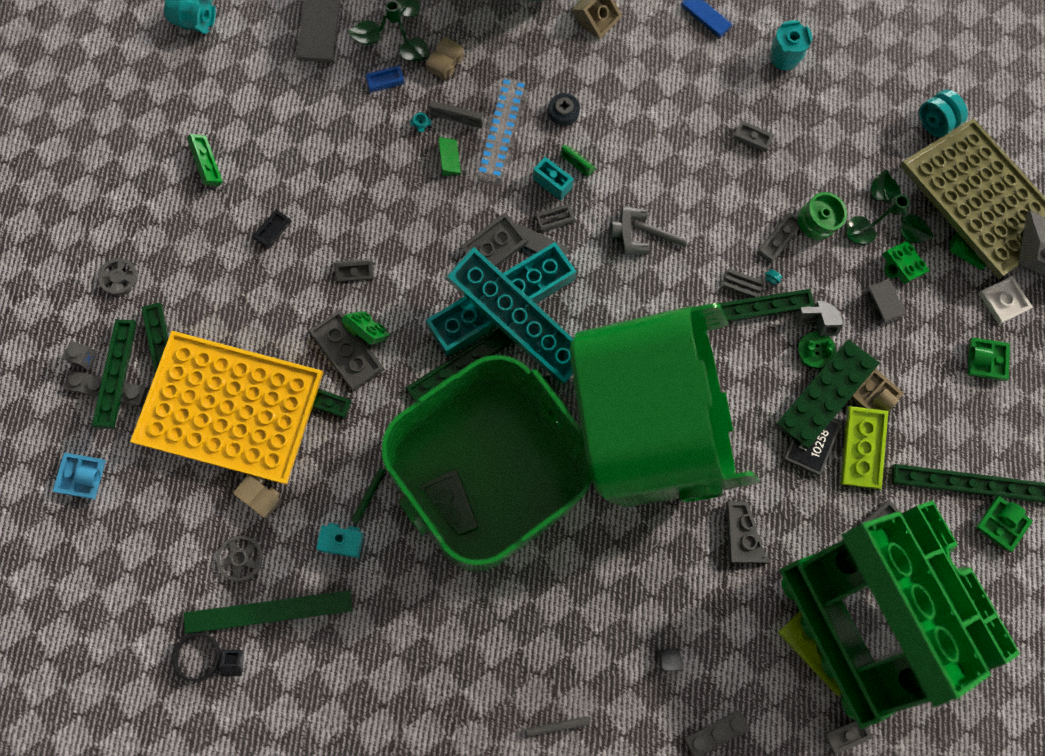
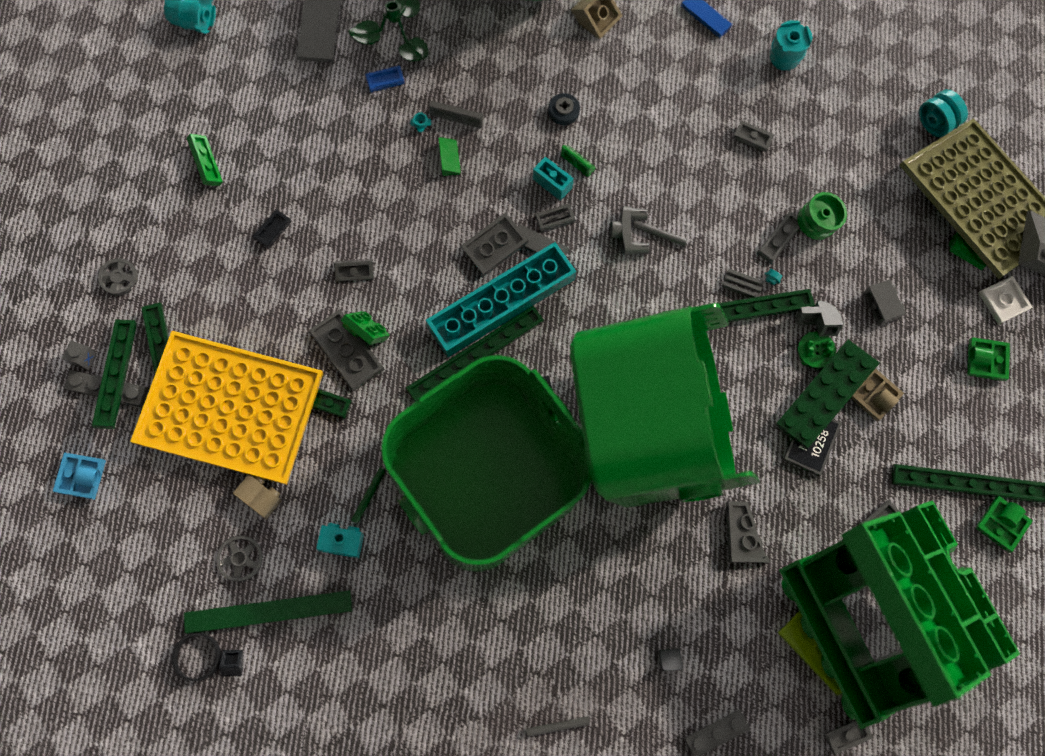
(445, 58): dark tan brick -> none
(451, 499): dark grey wing -> none
(501, 132): clear brick -> none
(513, 313): teal brick -> none
(864, 447): lime tile -> none
(886, 189): dark green plant -> none
(906, 260): green plate -> none

